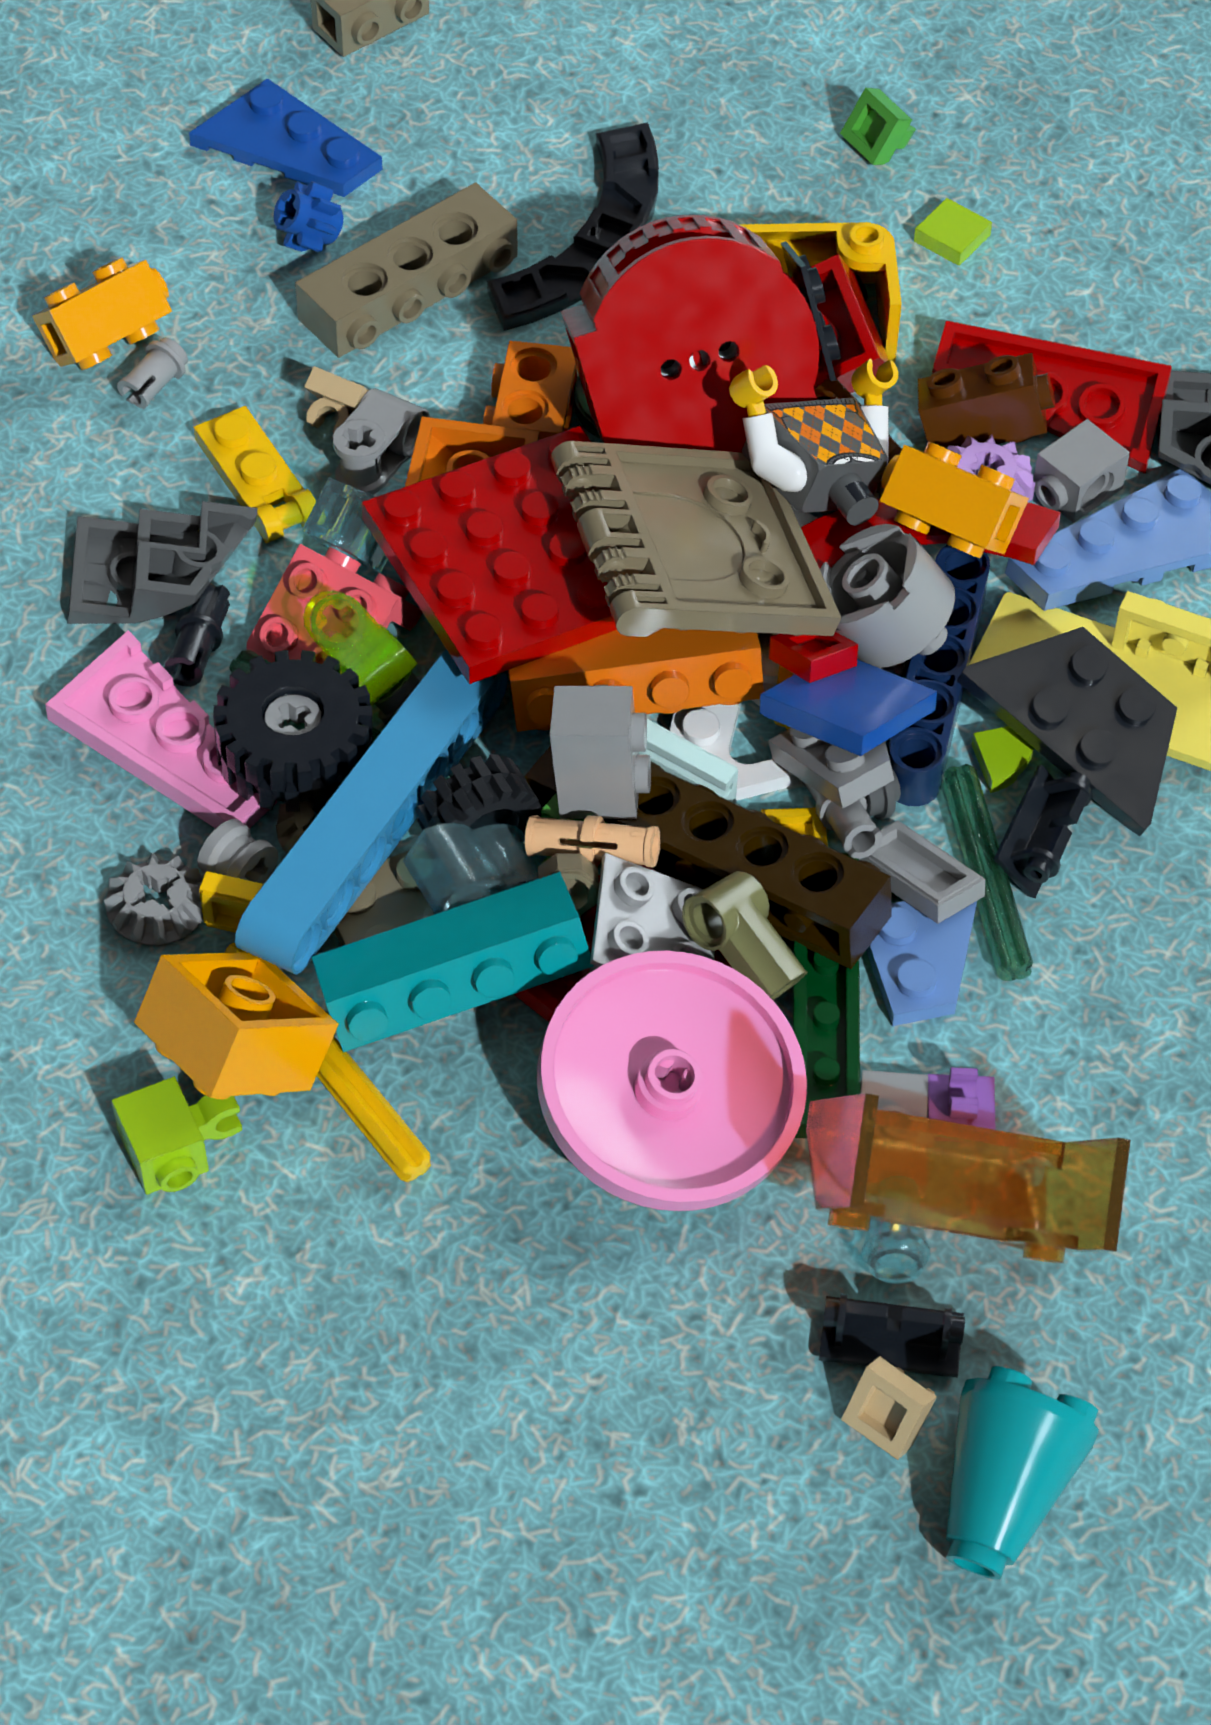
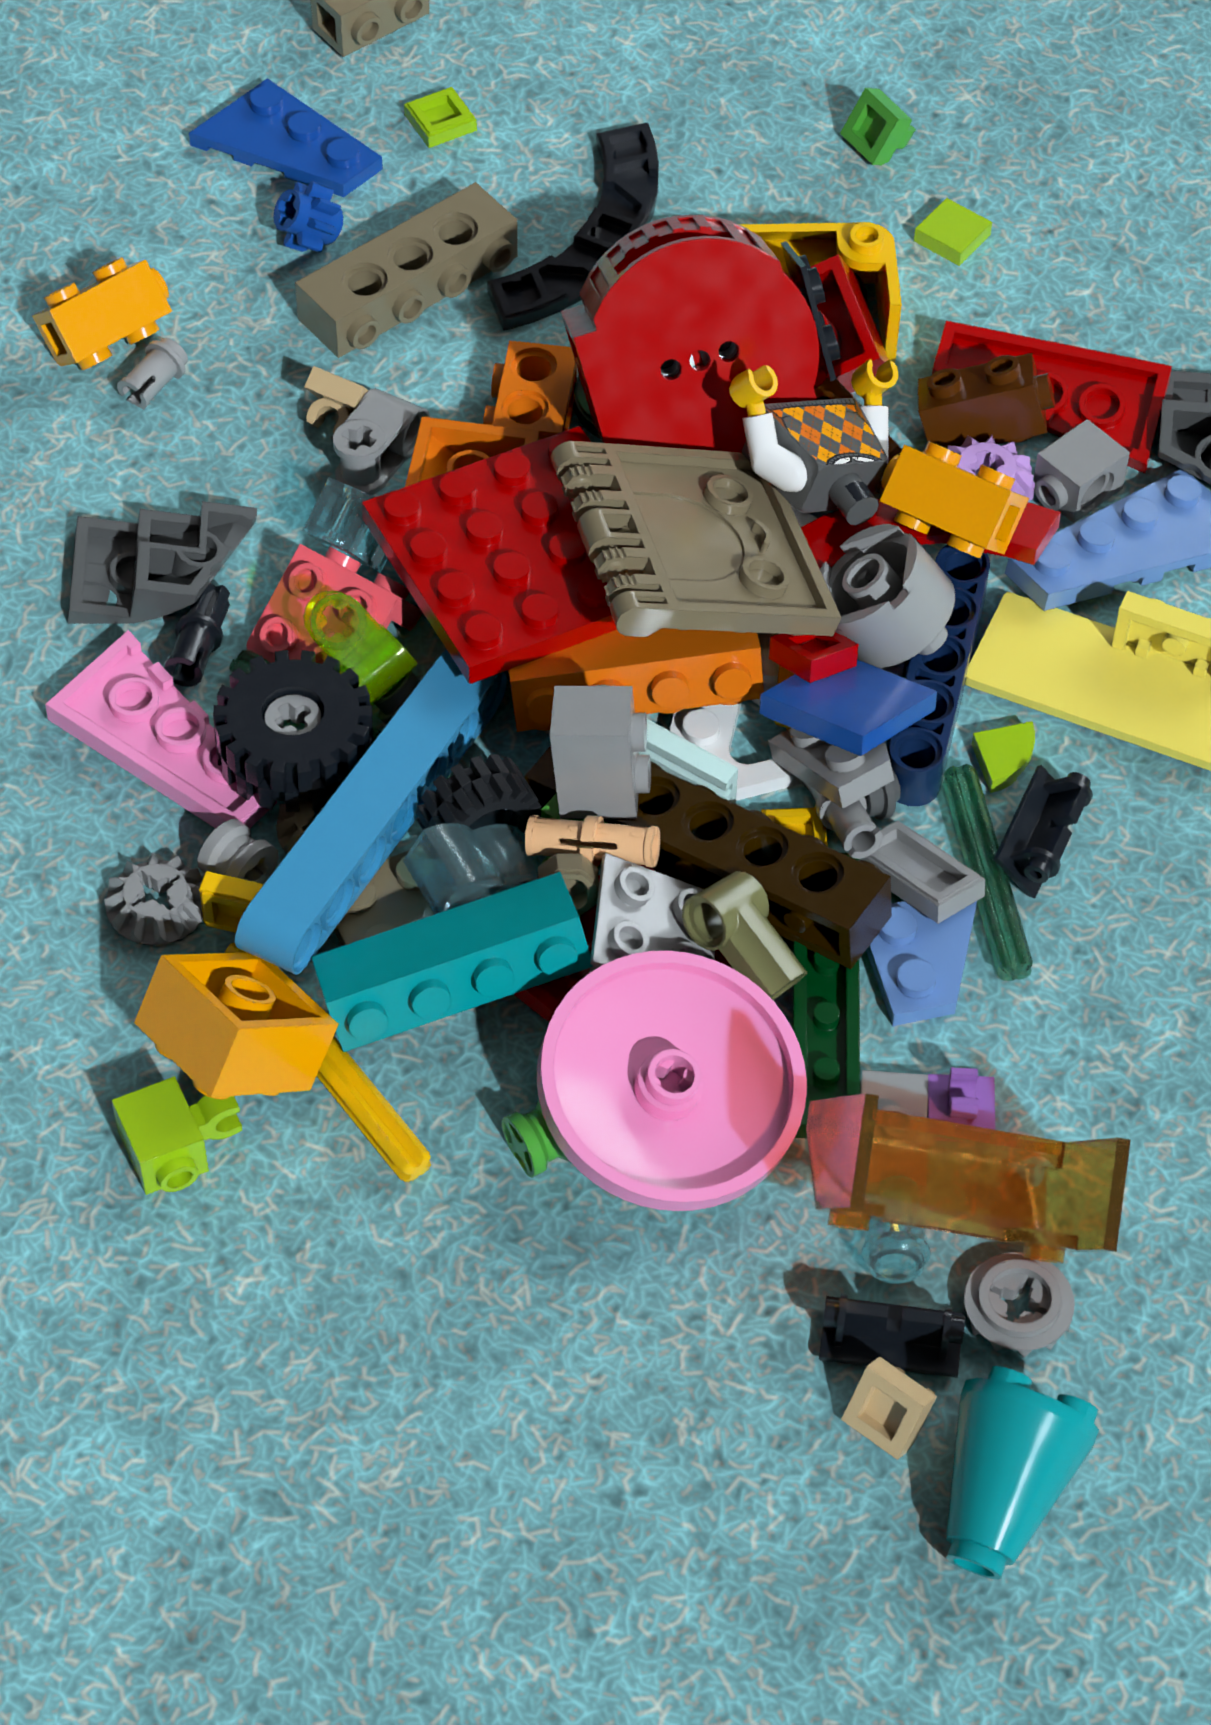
(254, 472): yellow plate -> none
(440, 117): none -> lime tile
(531, 1140): none -> bright green wheel
(1006, 1277): none -> light grey gear
(1084, 717): black wing -> none

